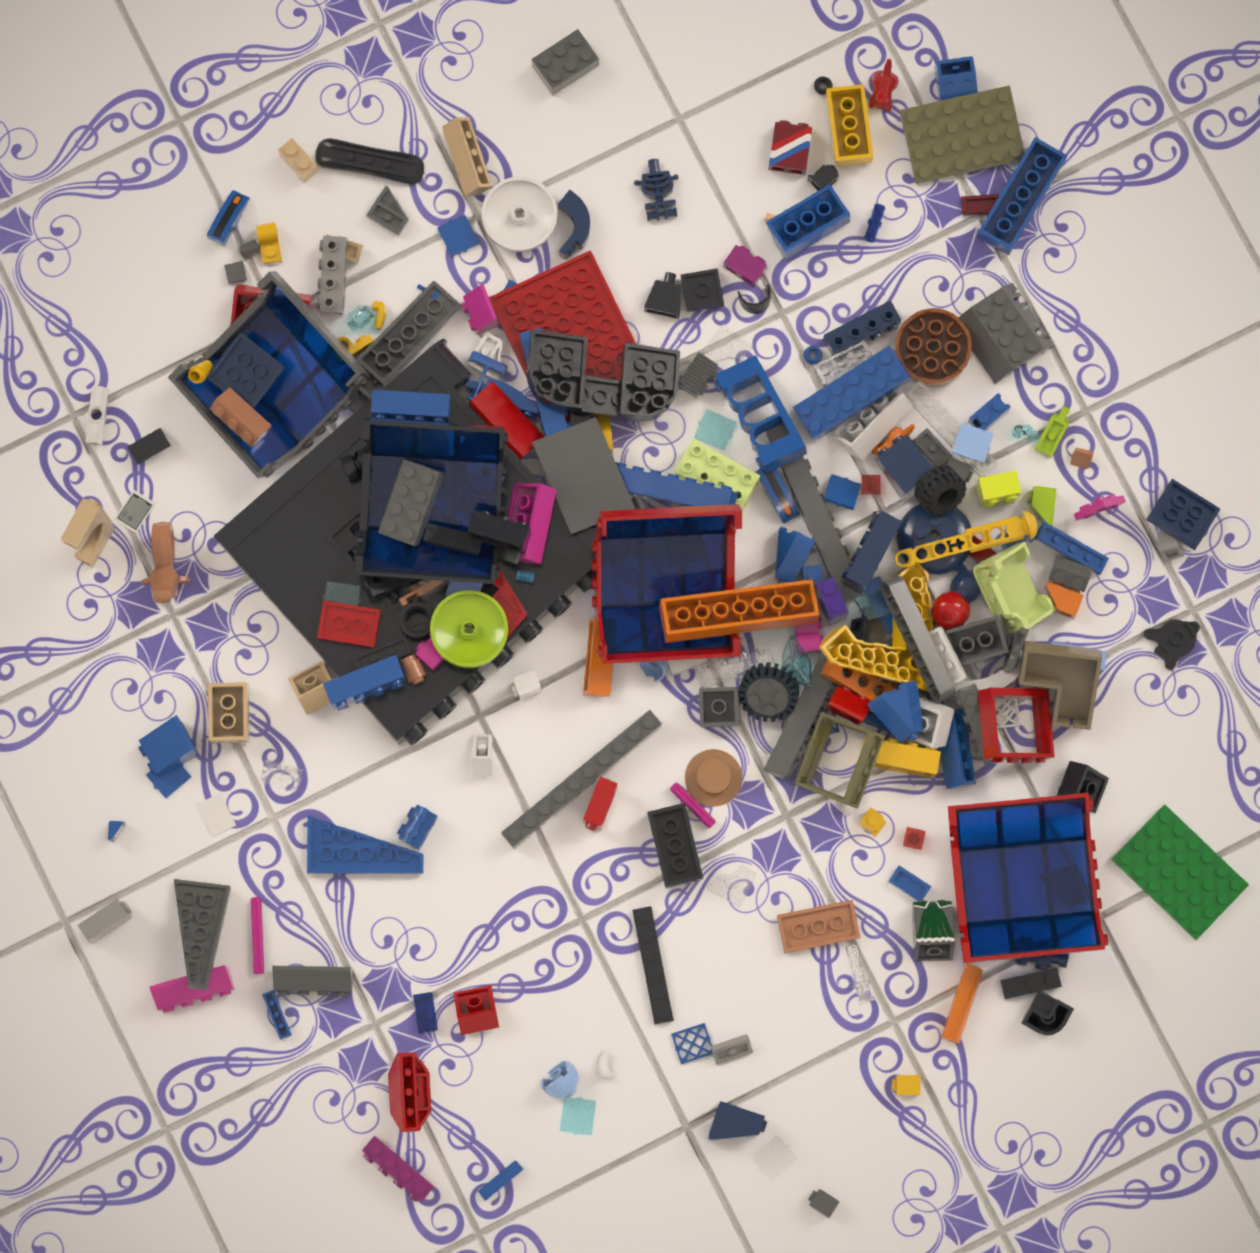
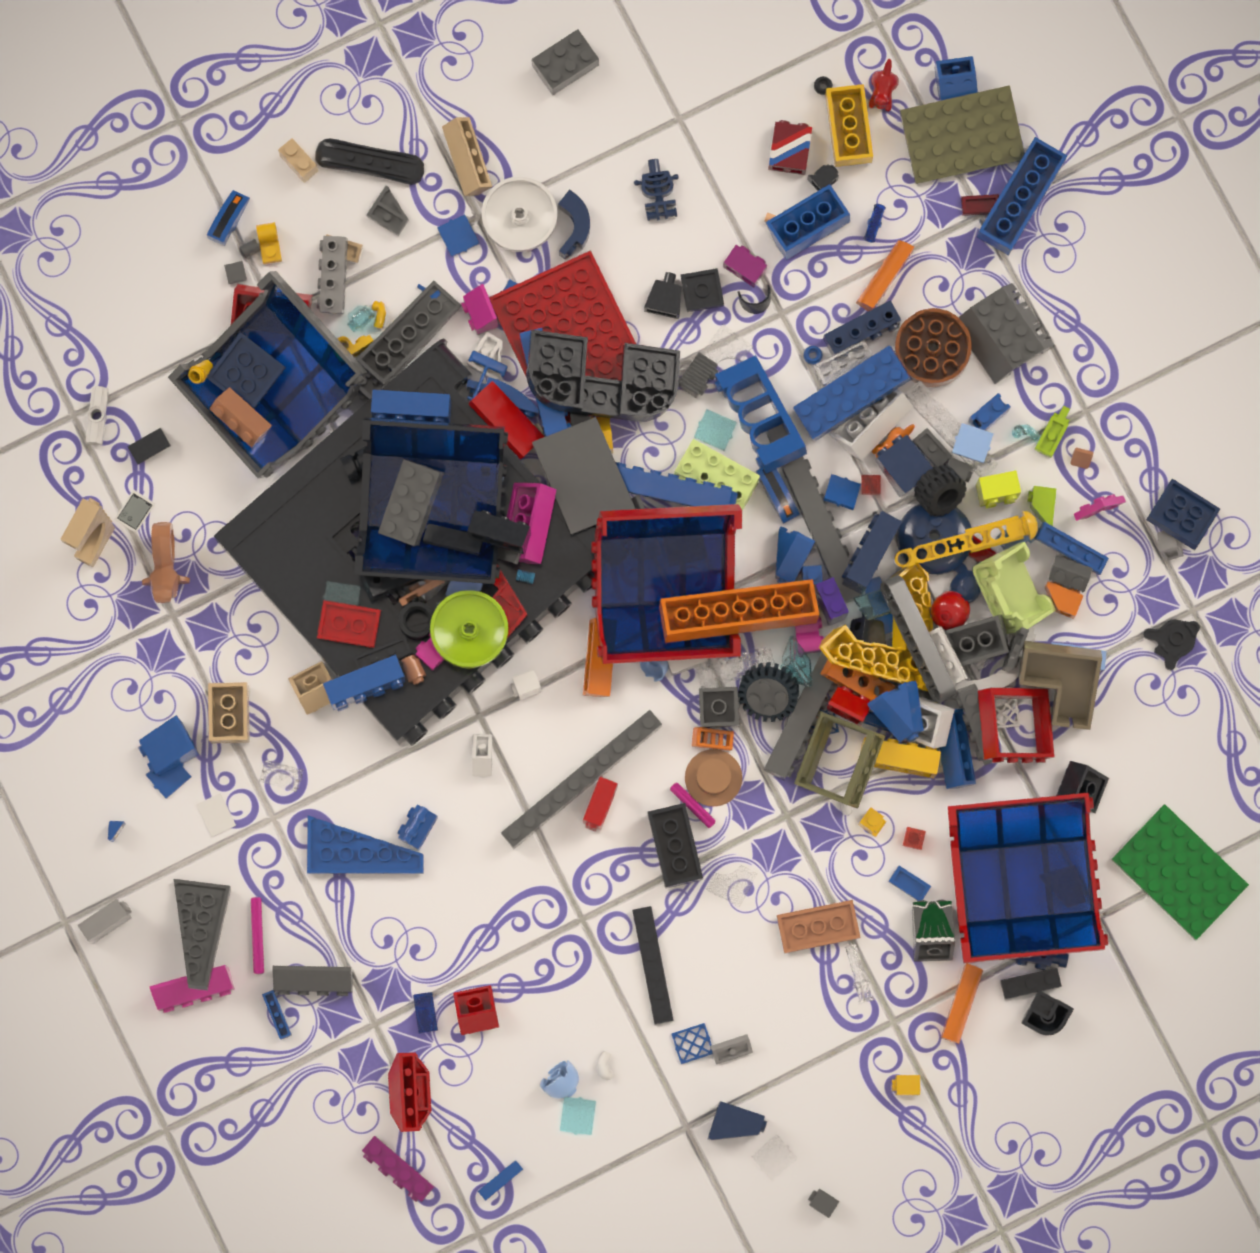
(697, 736): none -> orange slope
(885, 275): none -> orange brick

